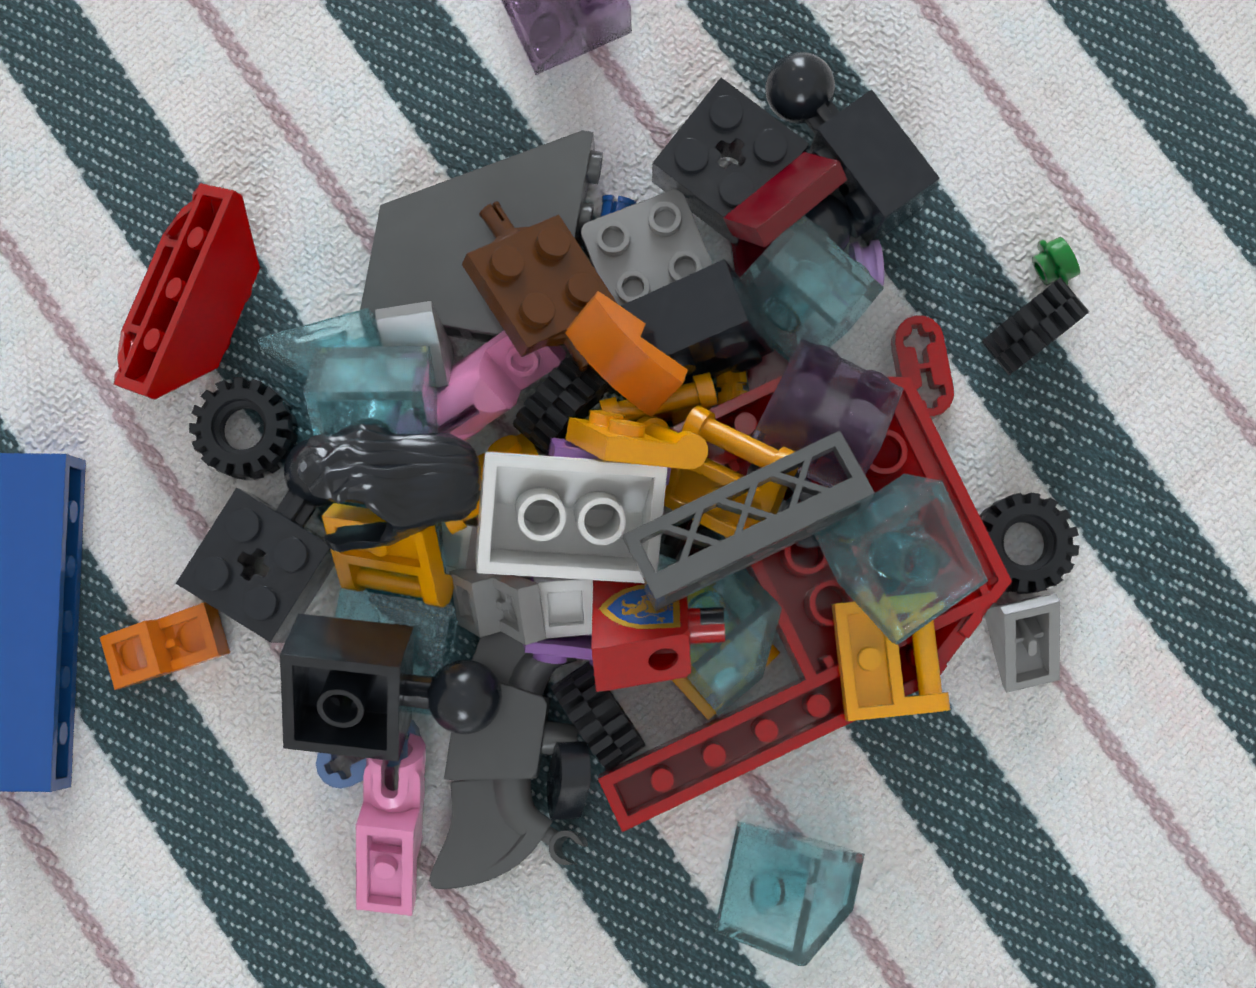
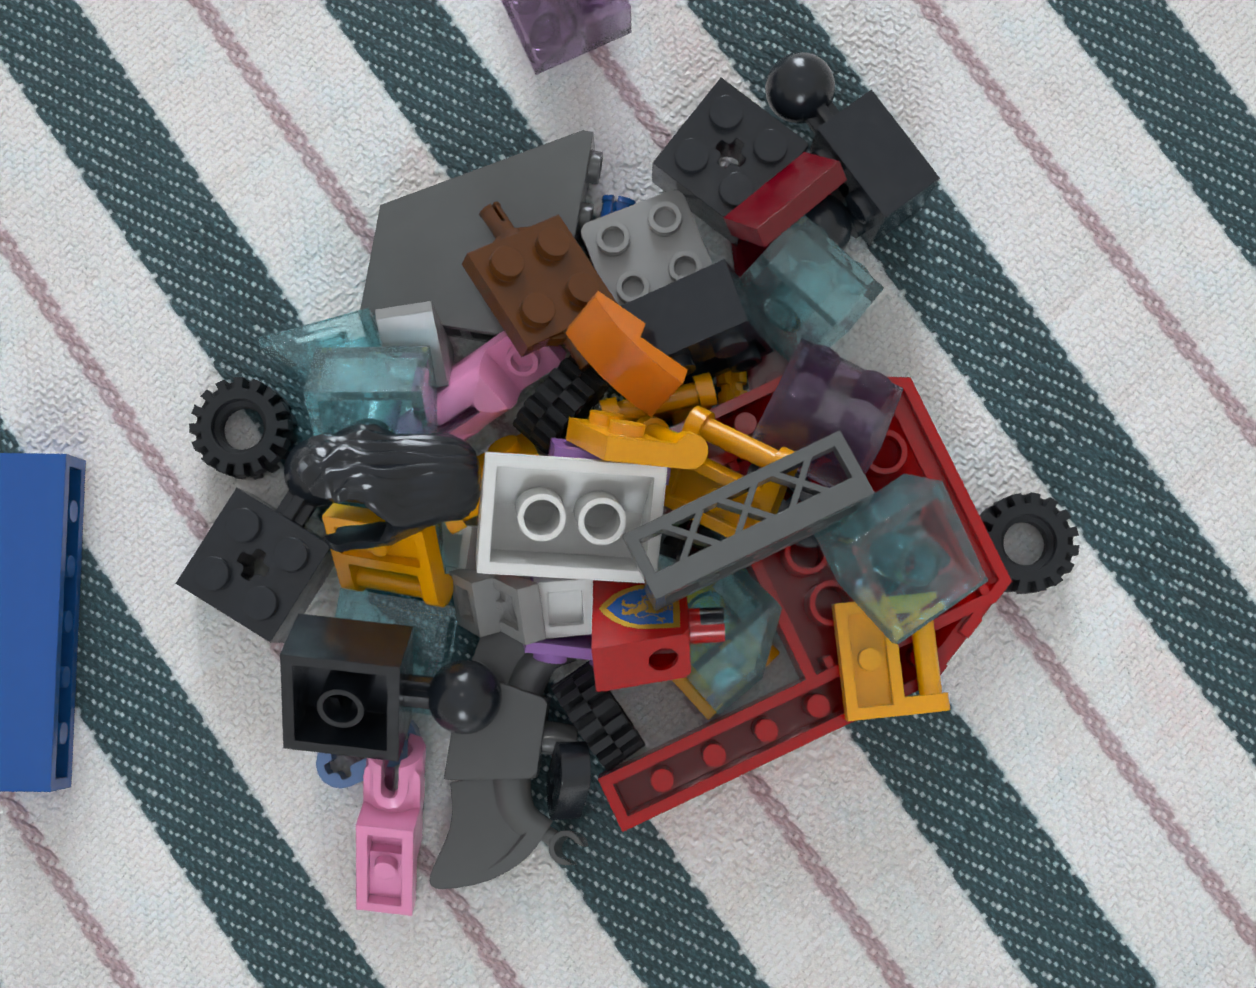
(164, 645): orange slope -> none
(189, 296): red wedge -> none
(786, 891): clear light blue slope -> none
(870, 257): lavender bush -> none
(934, 358): red beam -> none
(1026, 641): light grey slope -> none
(1035, 326): black tyre -> none
(1055, 261): green plate -> none

